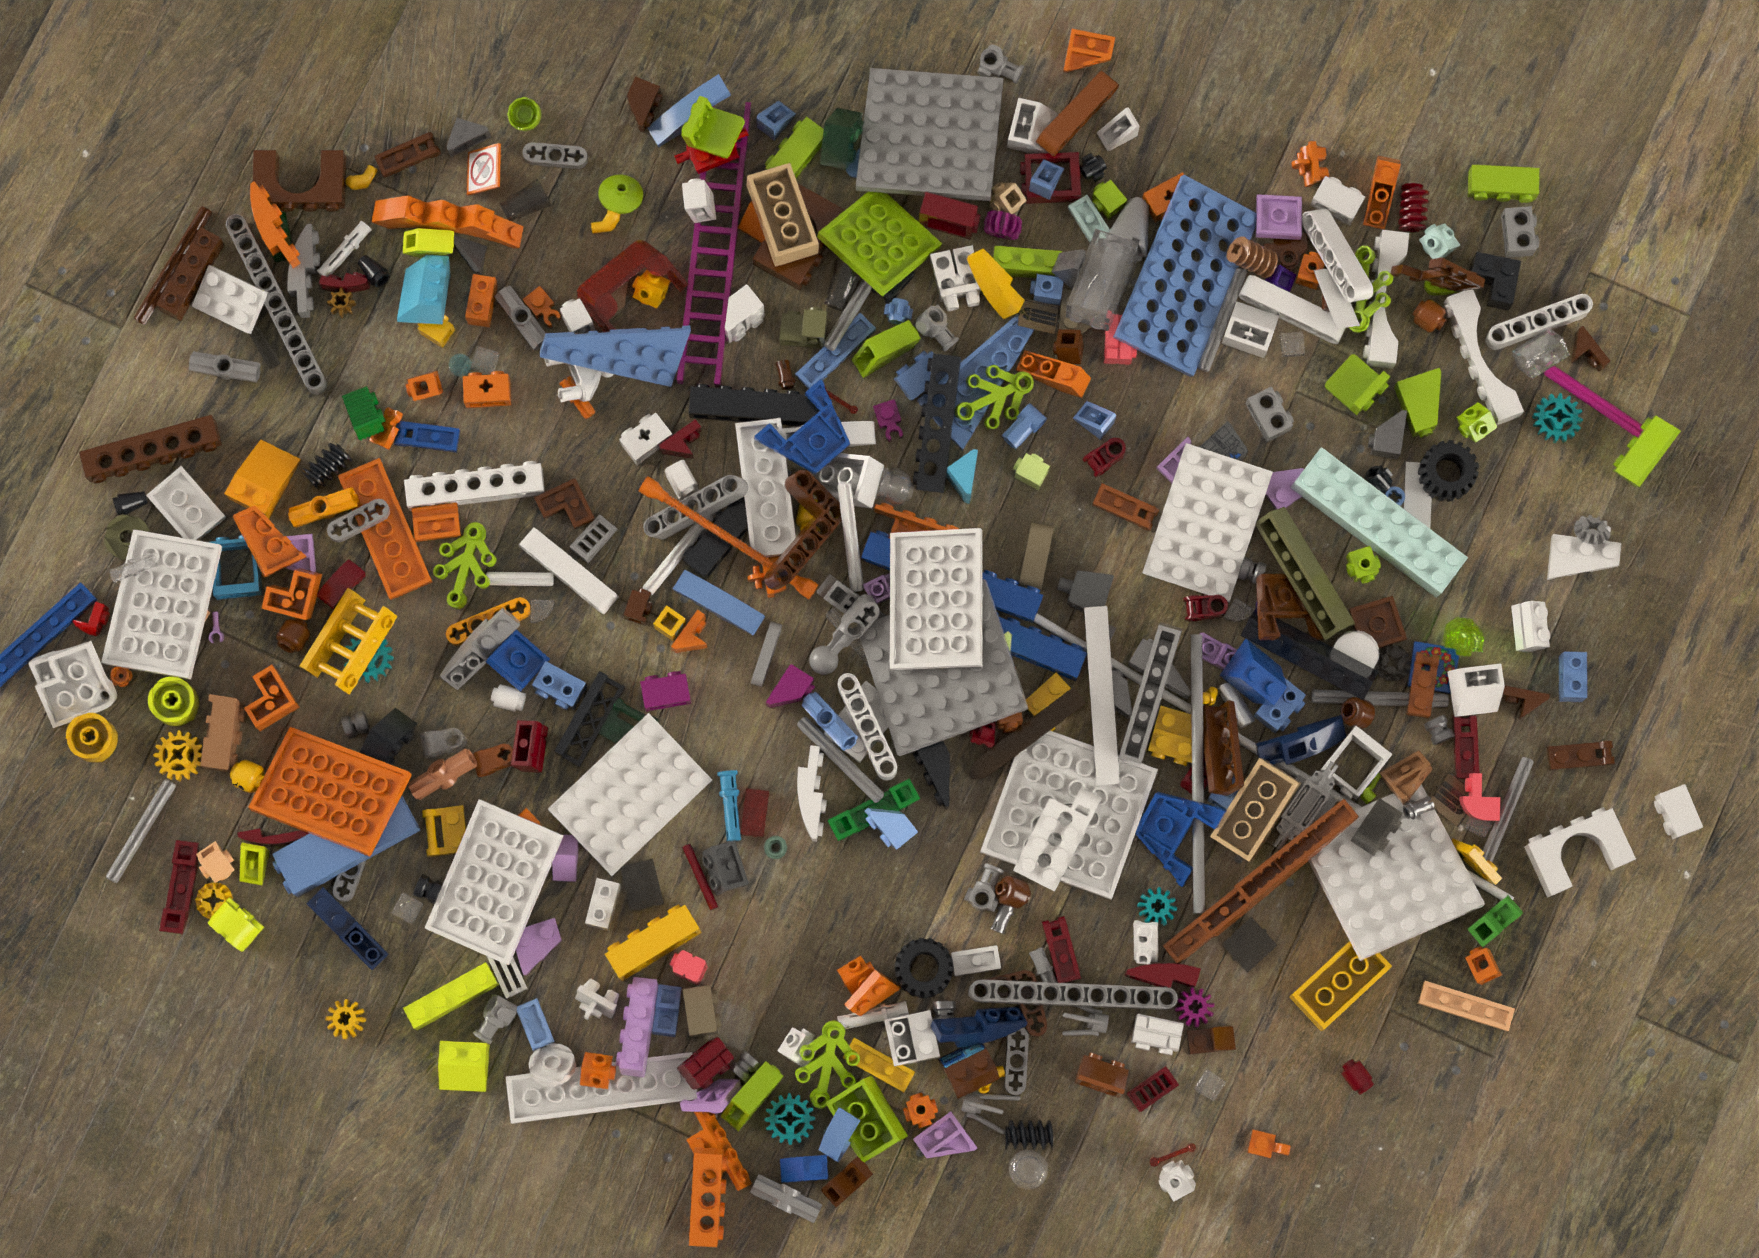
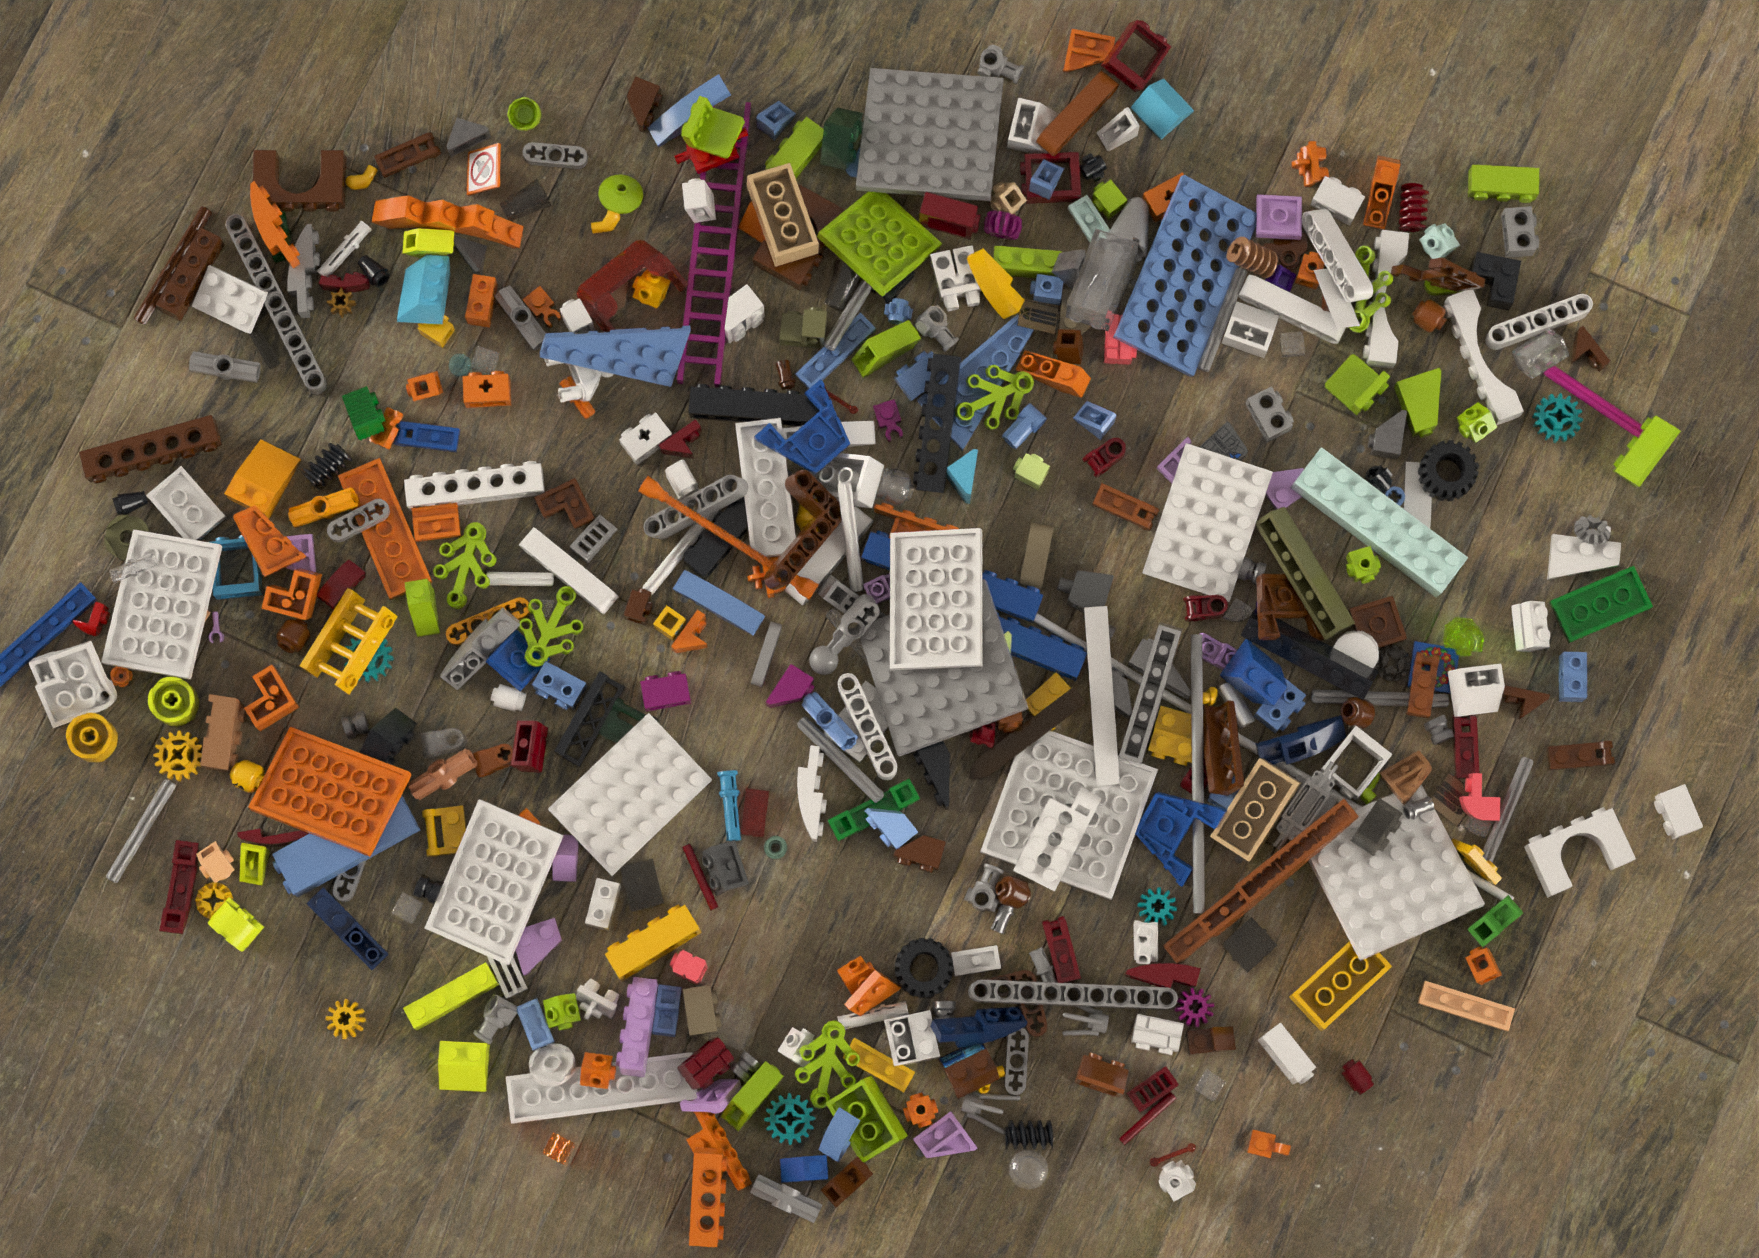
(422, 607): none -> lime slope
(549, 630): none -> lime plant
(558, 1148): none -> clear orange brick
(562, 1011): none -> lime brick
(829, 555): none -> white beam
(922, 852): none -> reddish brown slope
(1123, 72): none -> dark red window
(1147, 1118): none -> dark red bar
(1161, 108): none -> medium azure slope
(1287, 1054): none -> white window
(1601, 604): none -> green plate

